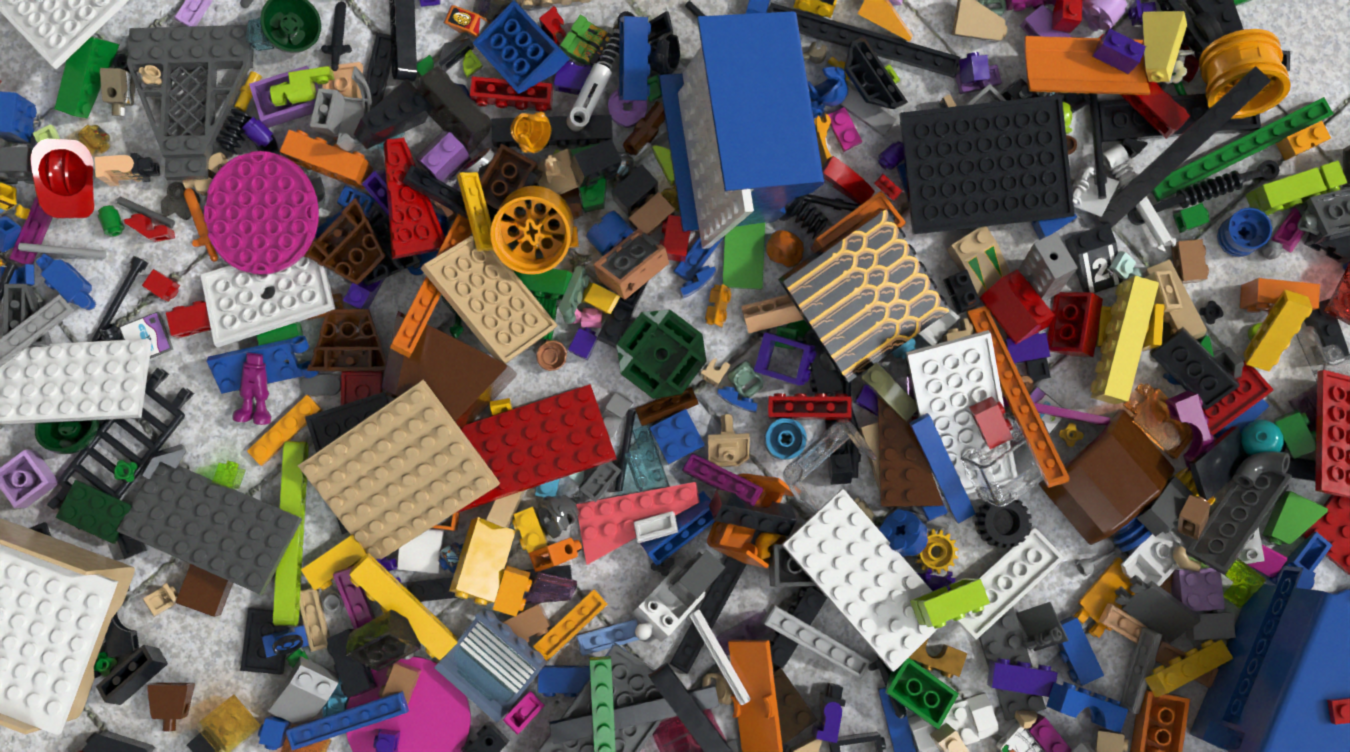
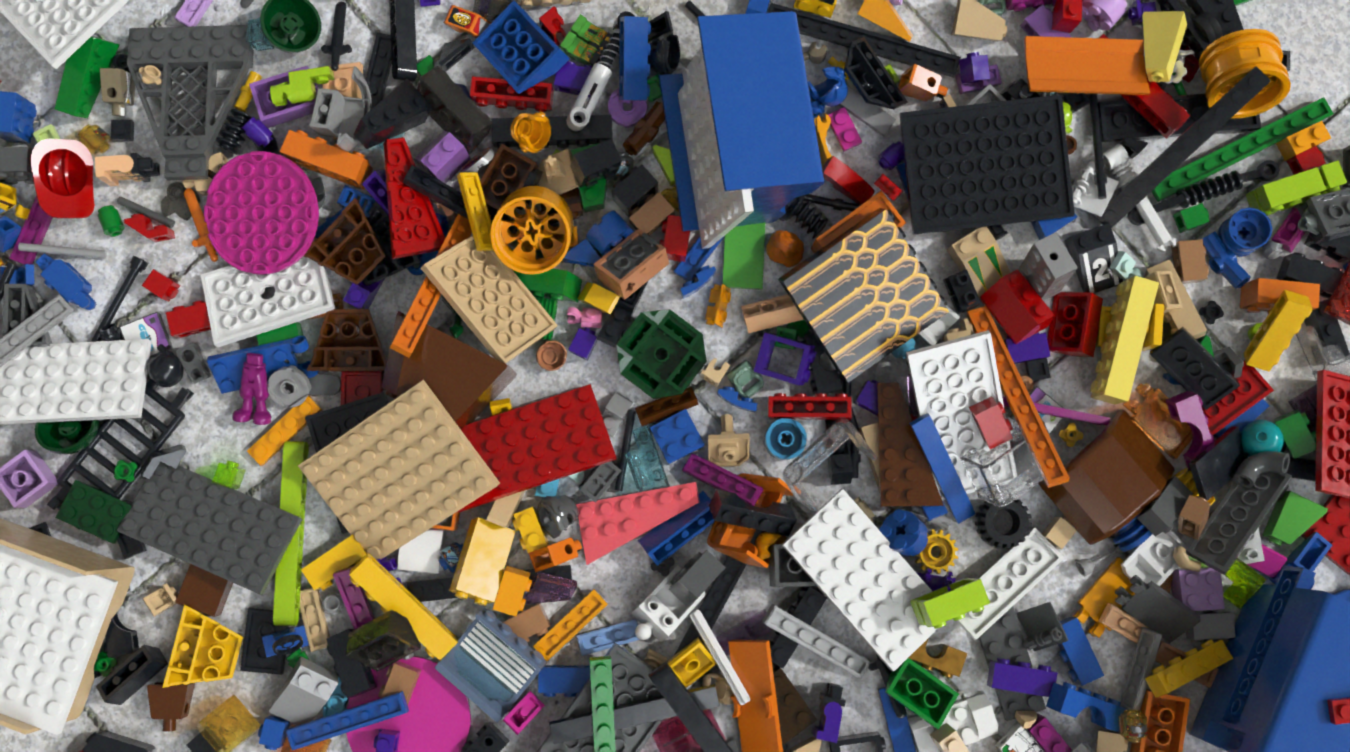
(122, 130): none -> black plate
(165, 367): none -> black hat
(193, 362): none -> dark grey leg
(202, 650): none -> yellow wedge
(292, 376): none -> light grey plate
(471, 64): lime tile -> none
(573, 294): sand green plate -> none
(582, 254): none -> blue slope
(654, 659): none -> tan plate
(655, 527): white tile -> none
(691, 662): none -> yellow slope
(890, 392): olive slope -> none
(921, 84): none -> orange torso
(997, 231): none -> black bush
(1059, 532): none -> tan brick
(1119, 51): dark purple brick -> none
(1133, 725): none -> clear yellow head
(1224, 261): none -> blue piece
(1300, 269): none -> black brick
(1306, 160): none -> red brick

